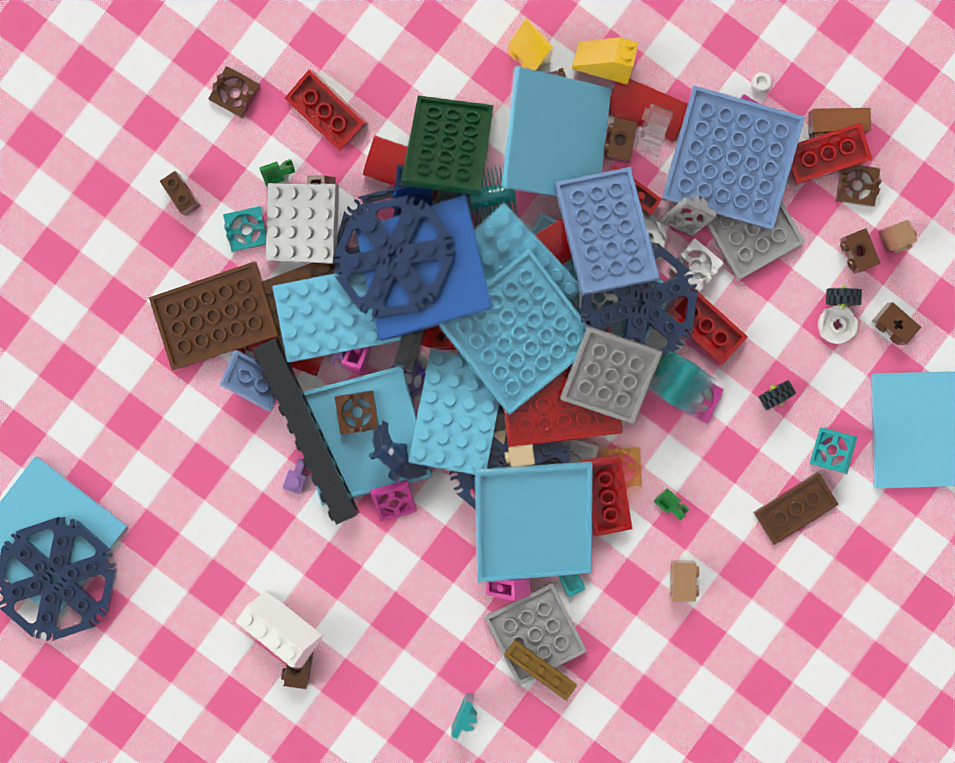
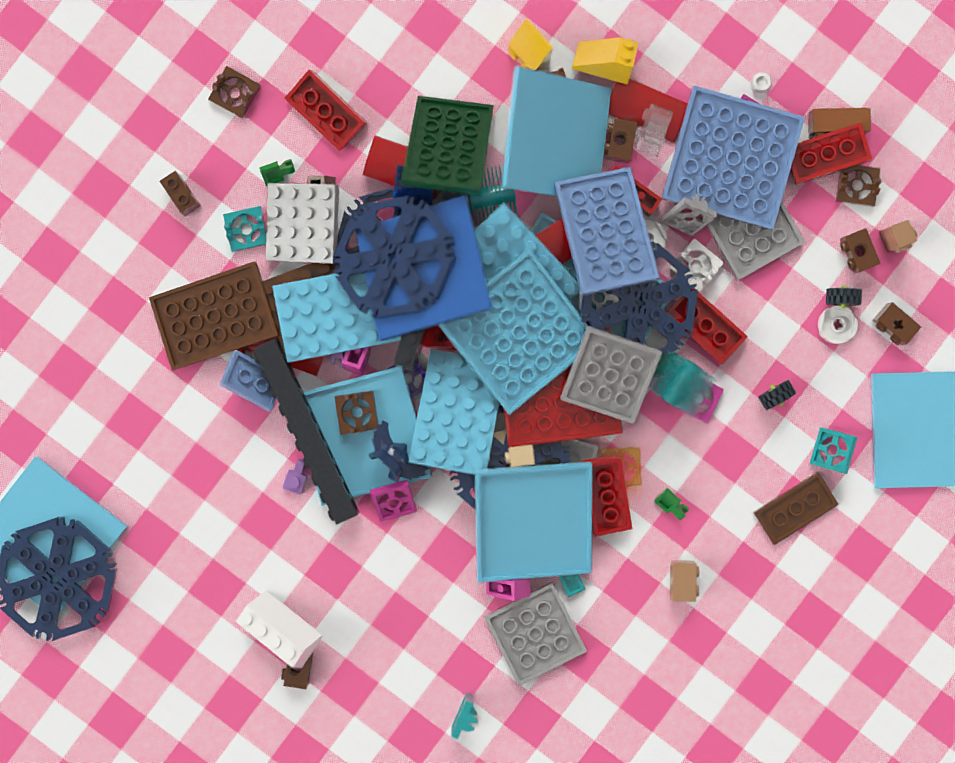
(540, 669): pearl gold tile -> none

